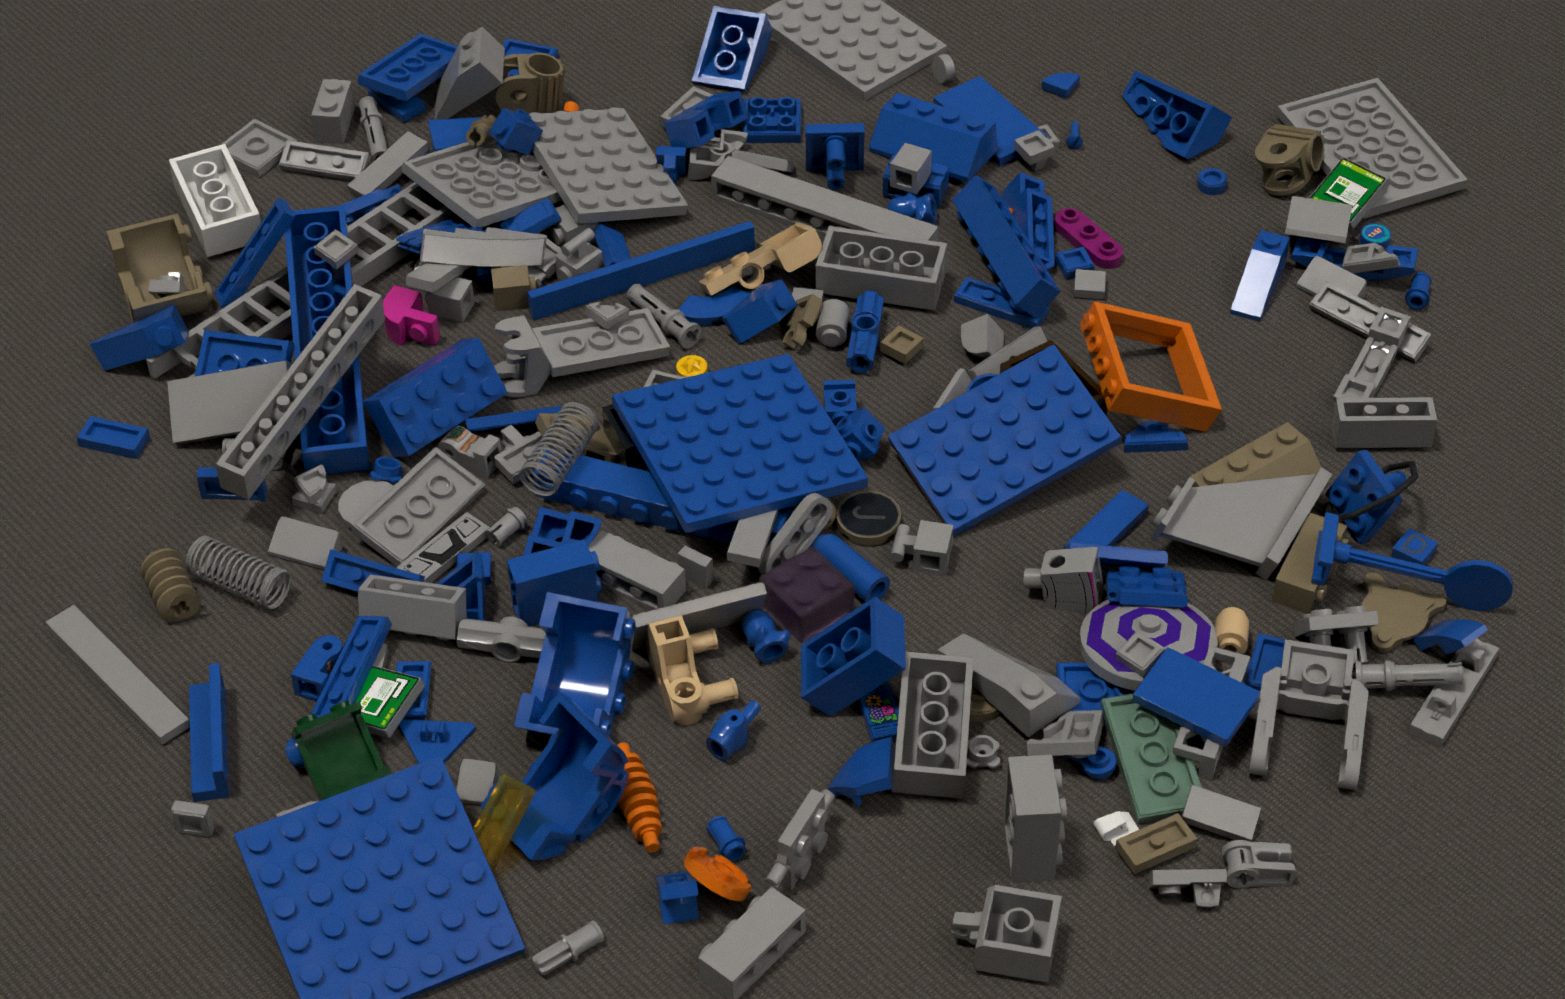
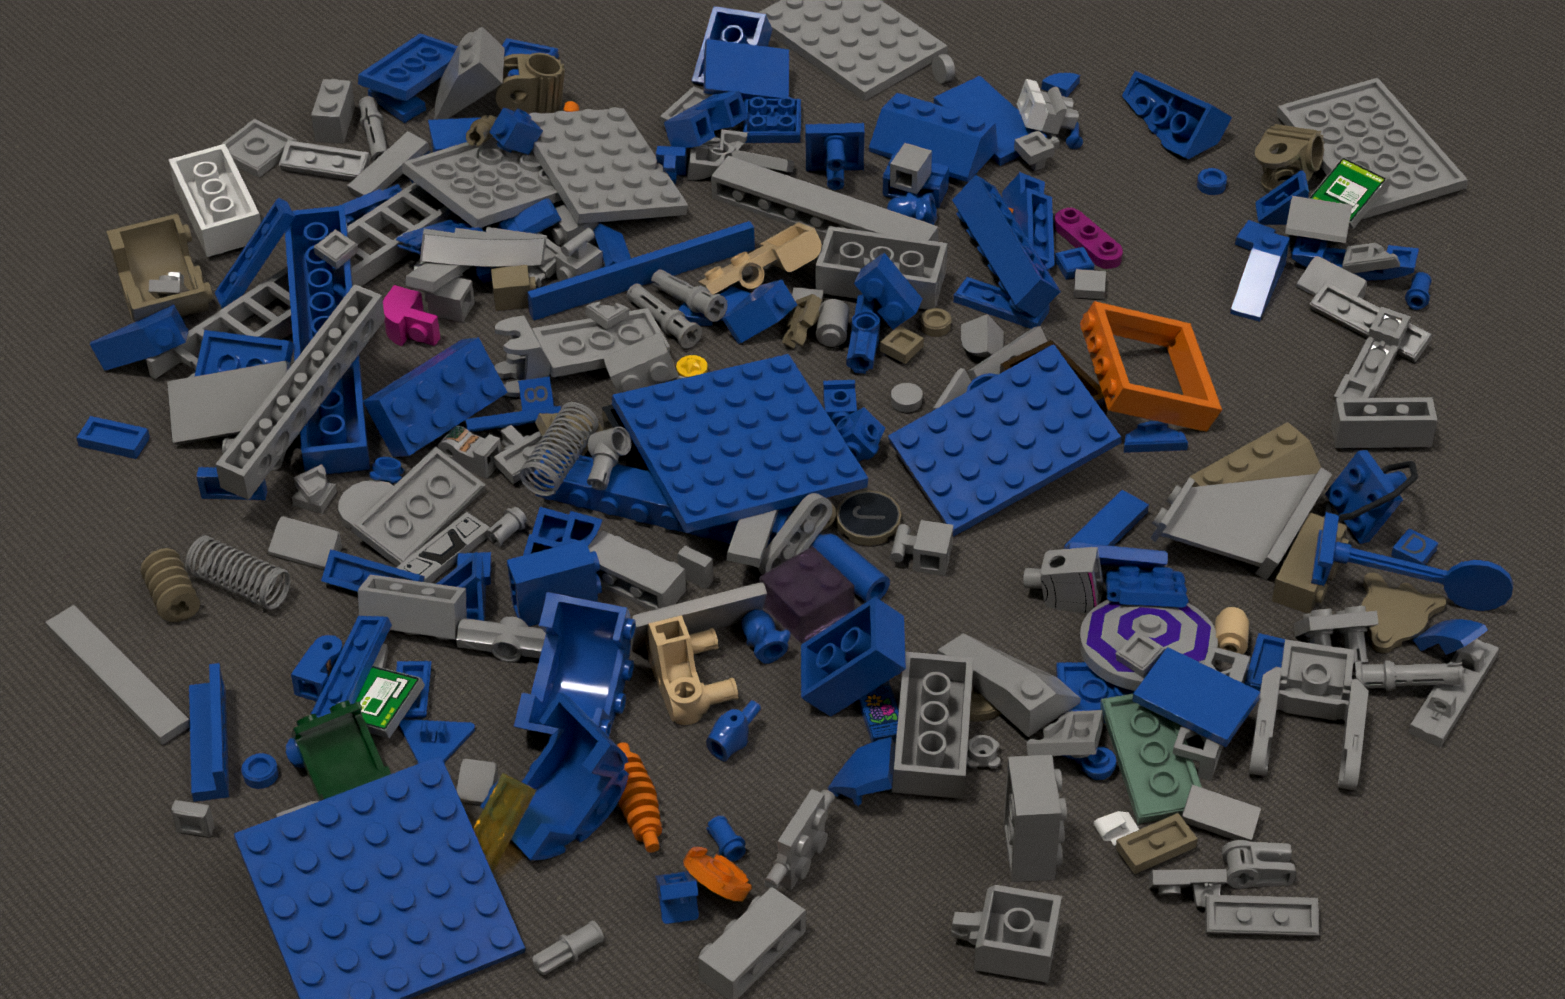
(259, 771): none -> blue tile
(536, 393): none -> blue tile
(605, 451): none -> light grey pin
(641, 364): none -> light grey brick
(697, 298): none -> light grey pin
(747, 69): none -> blue tile
(891, 289): none -> blue brick
(906, 397): none -> light grey tile
(935, 322): none -> dark tan tile
(1046, 109): none -> hips
(1249, 234): none -> blue tile
(1261, 915): none -> light grey tile
(1275, 205): none -> blue slope
(1375, 234): blue tile -> none

